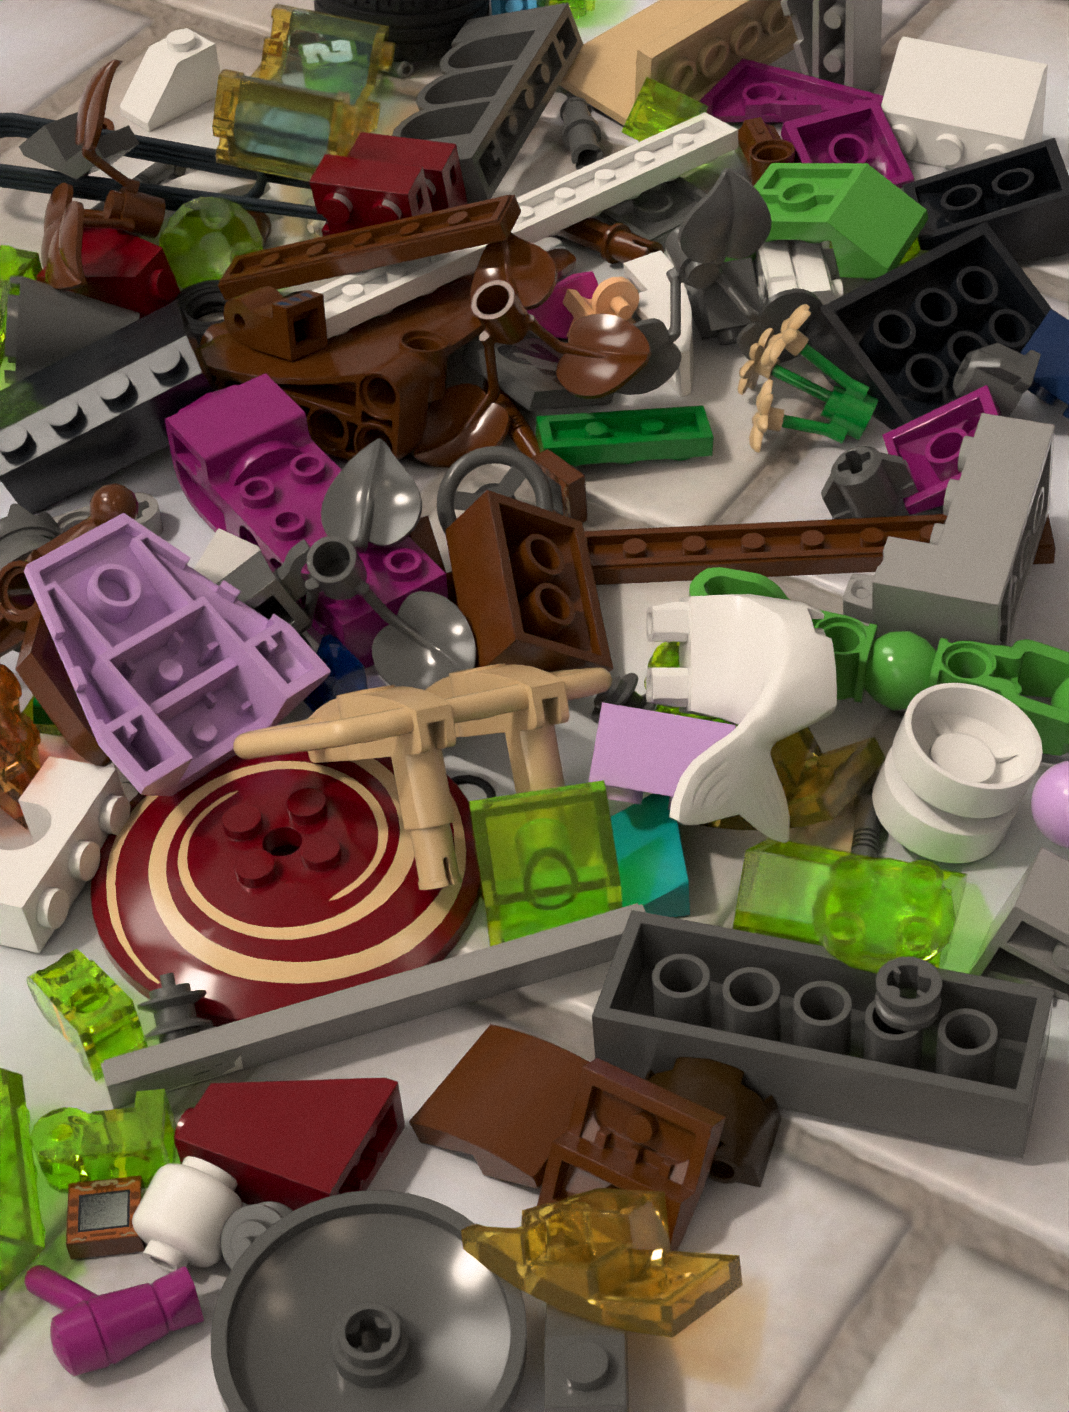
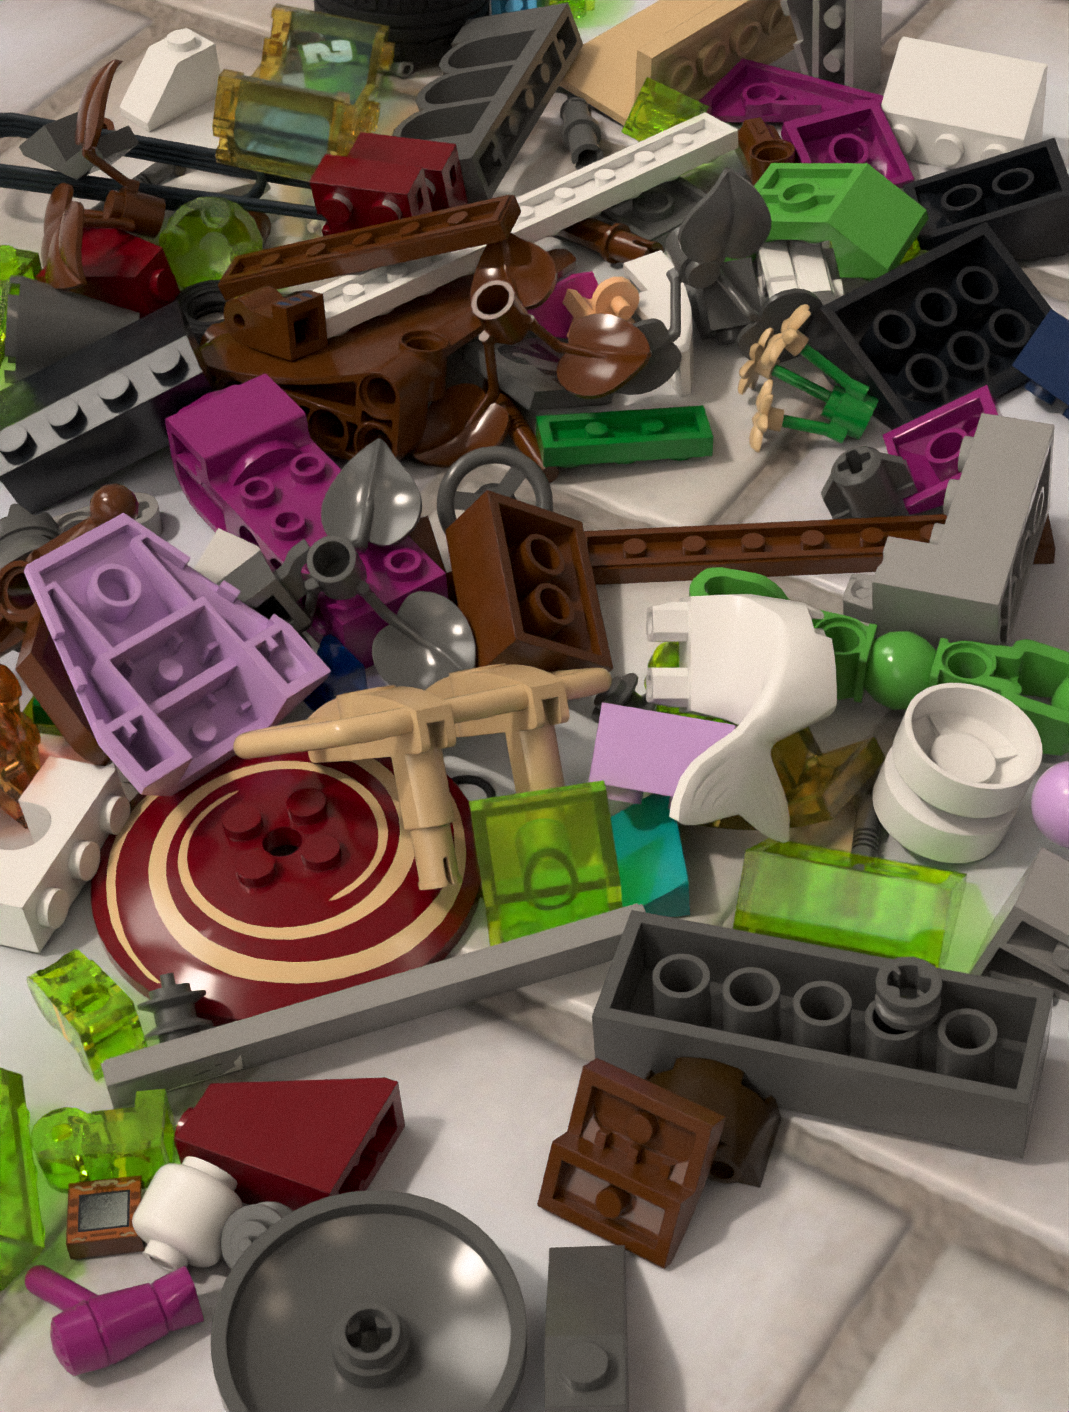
(504, 1104): reddish brown slope -> none
(566, 485): reddish brown tile -> none
(607, 1261): clear yellow slope -> none
(883, 911): clear neon green dish -> none
(1002, 370): dark grey piece -> none

